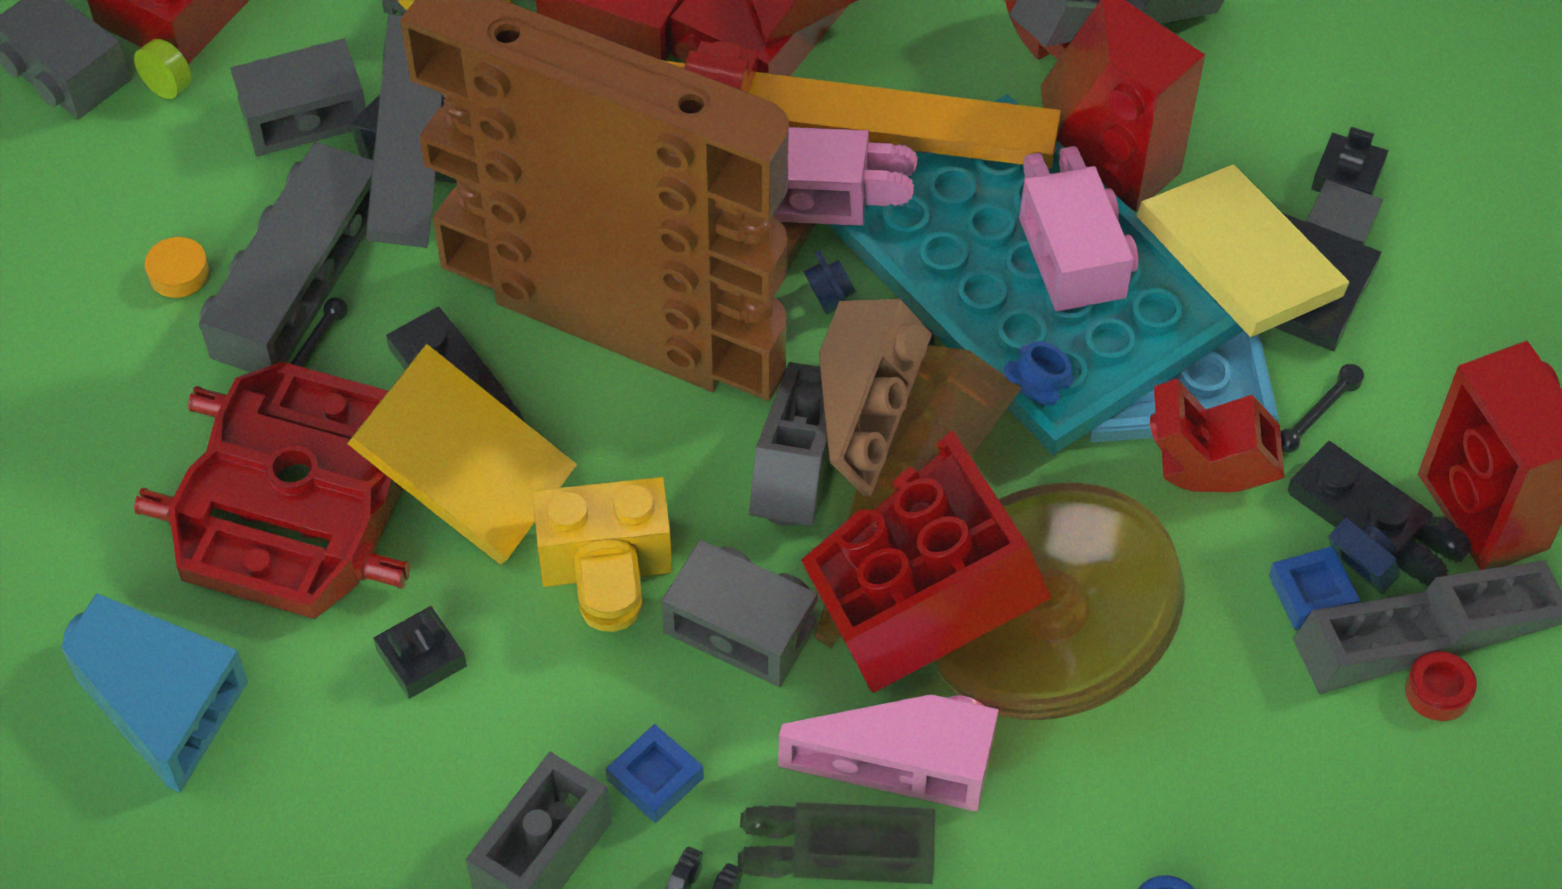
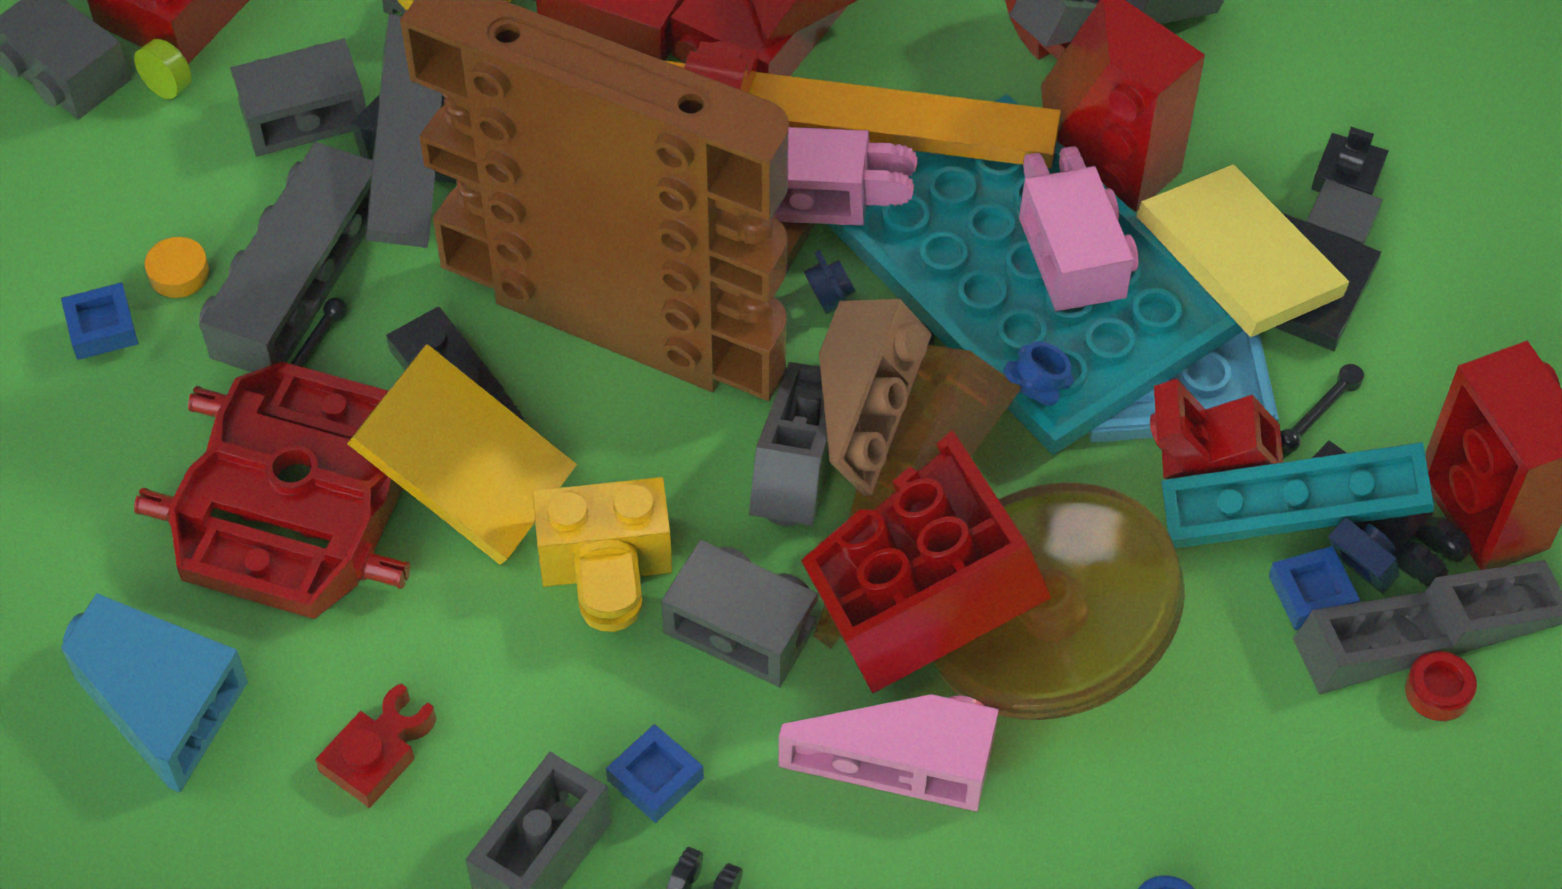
(99, 321): none -> blue plate
(375, 753): none -> red plate
(420, 652): black tile -> none
(842, 842): clear smoke hinge -> none
(1297, 495): none -> teal plate

